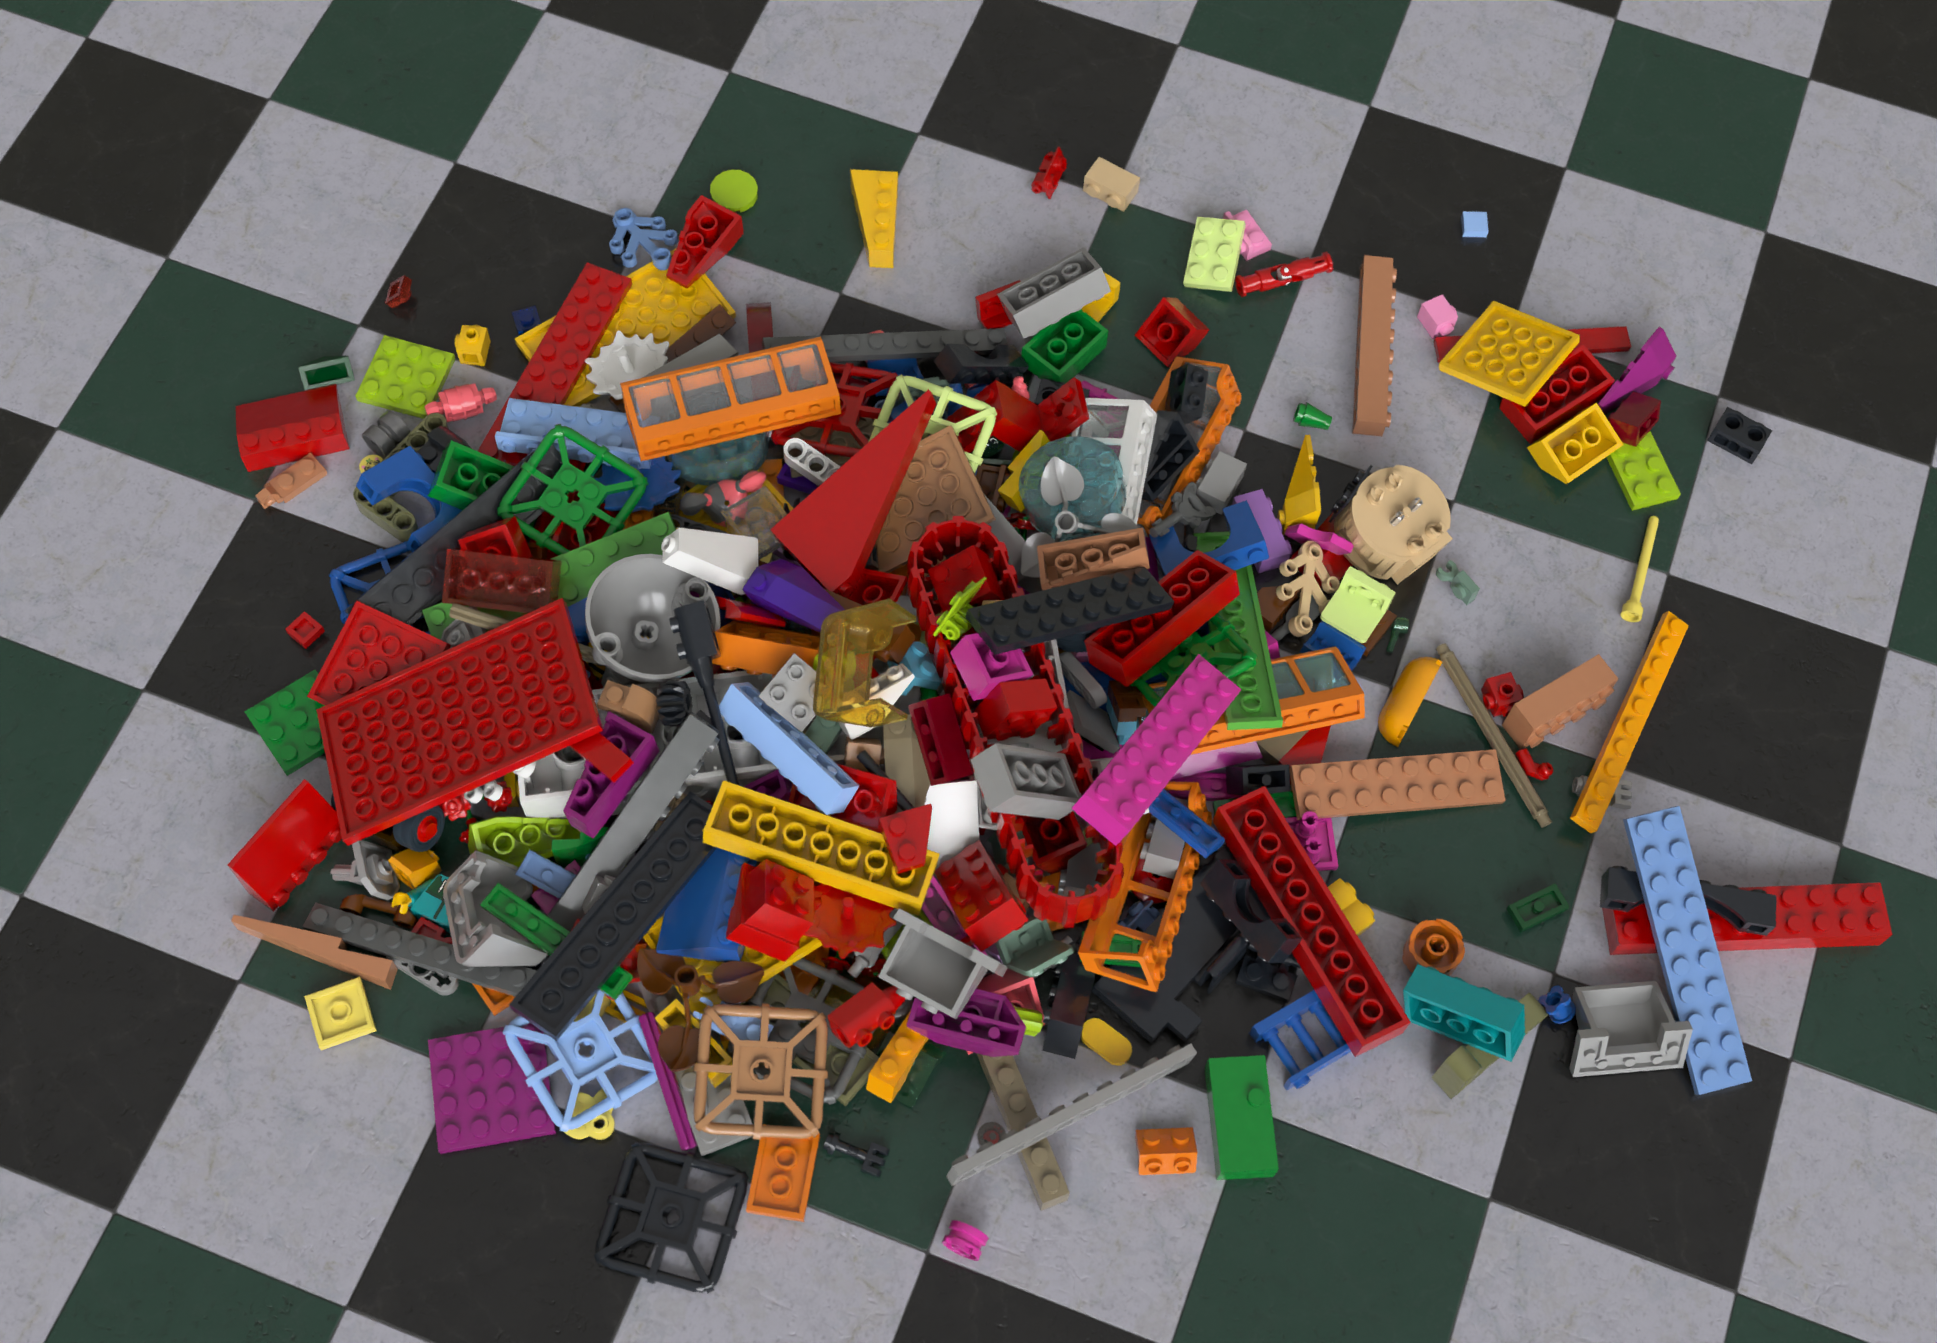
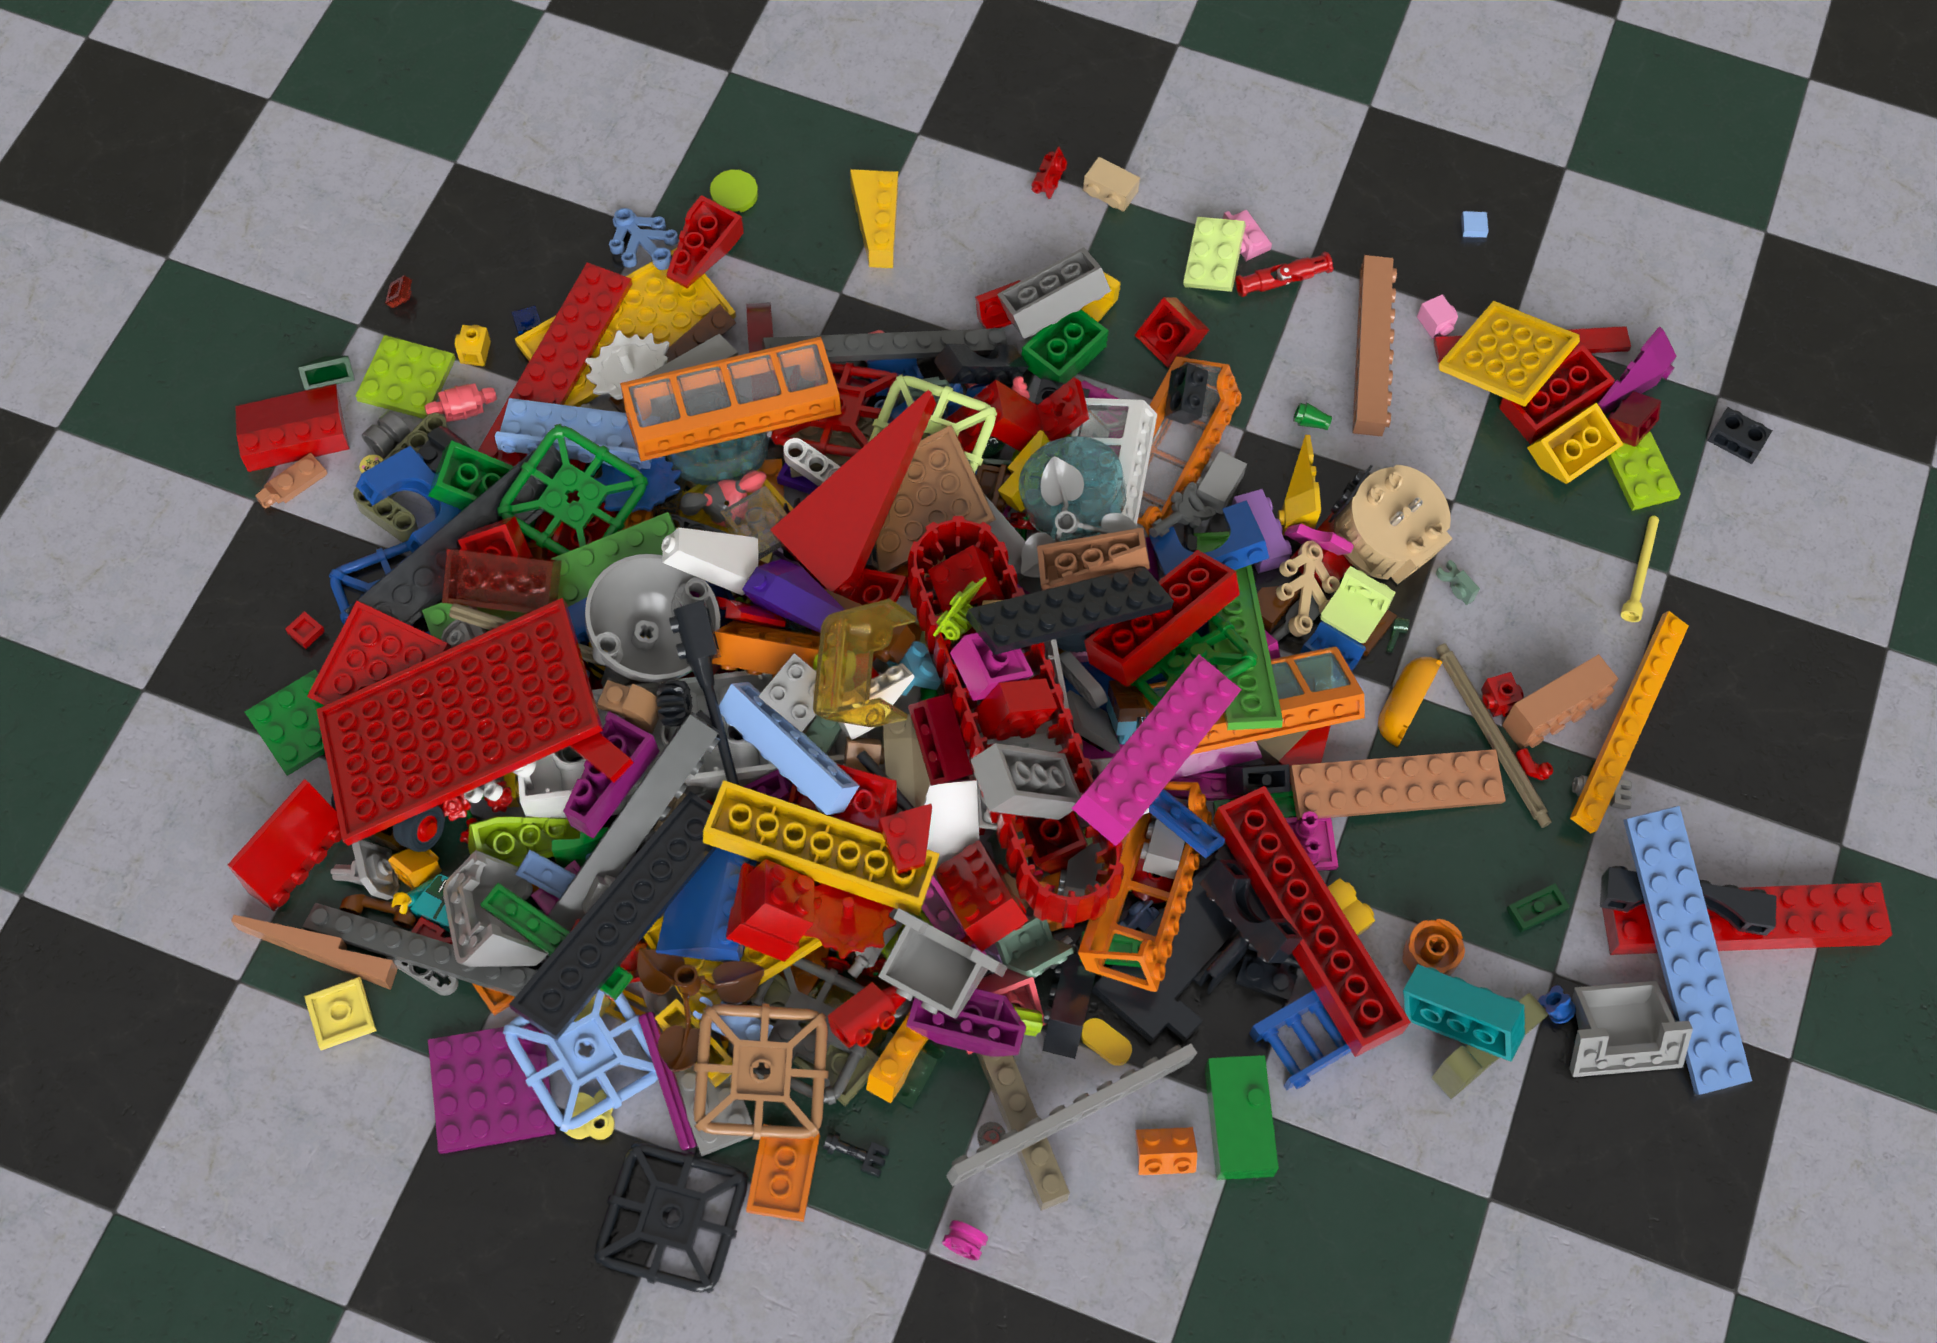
(1169, 454): black wedge -> none

